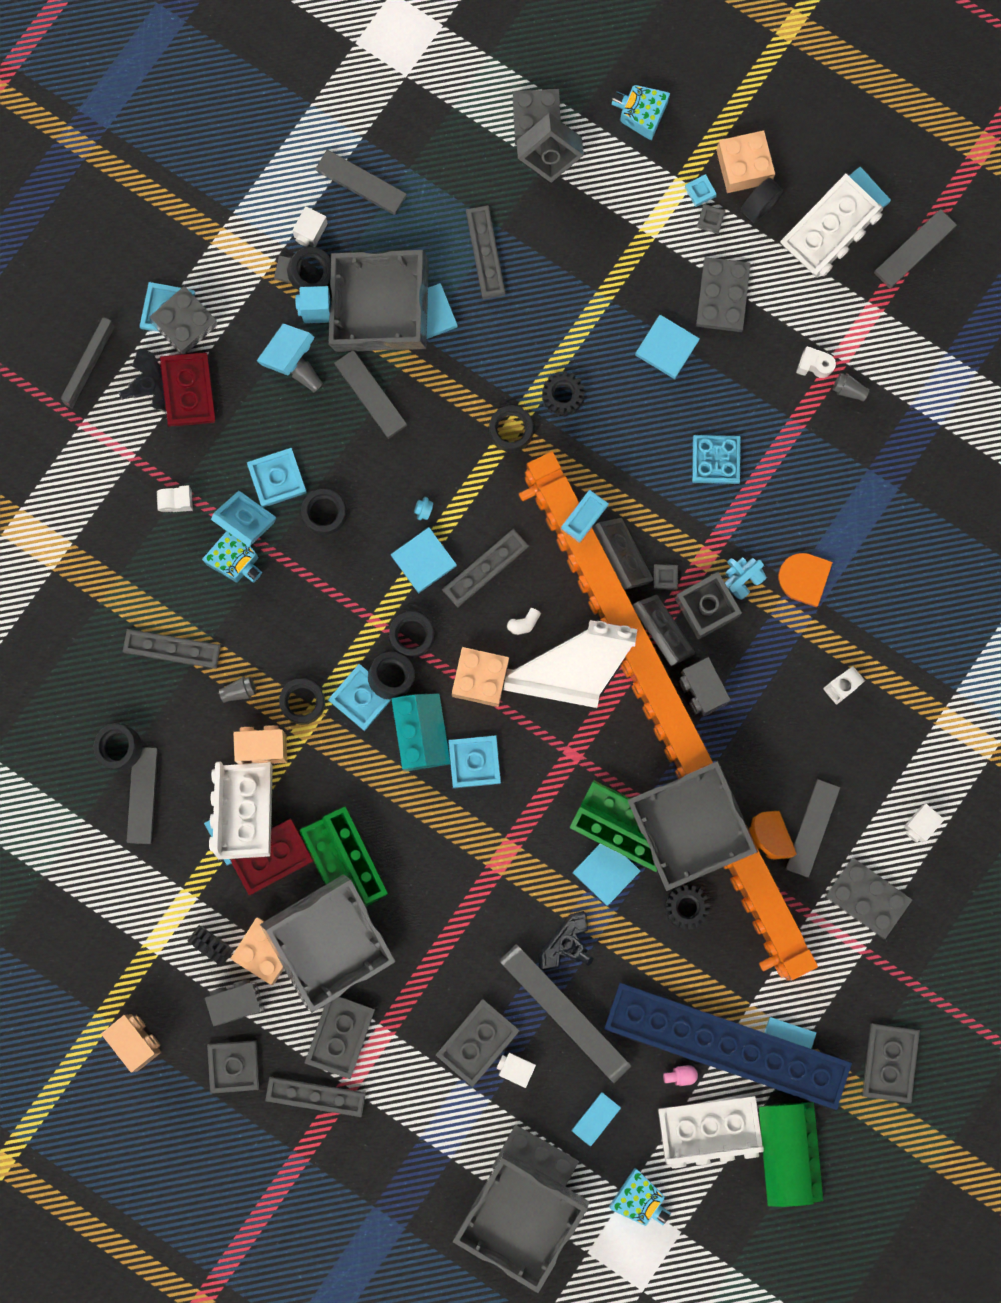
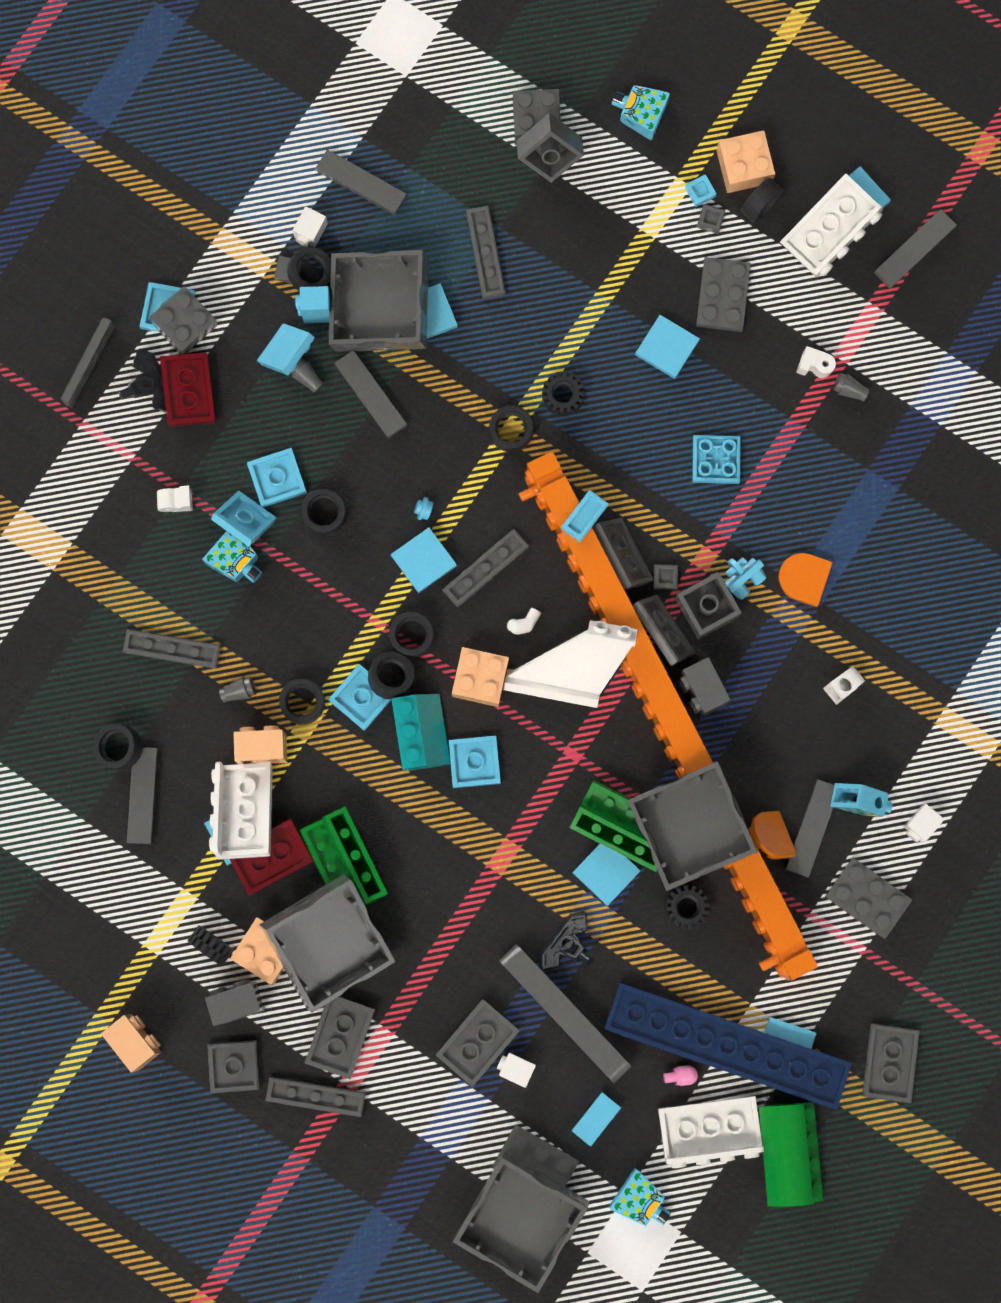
(869, 800): none -> medium azure torso

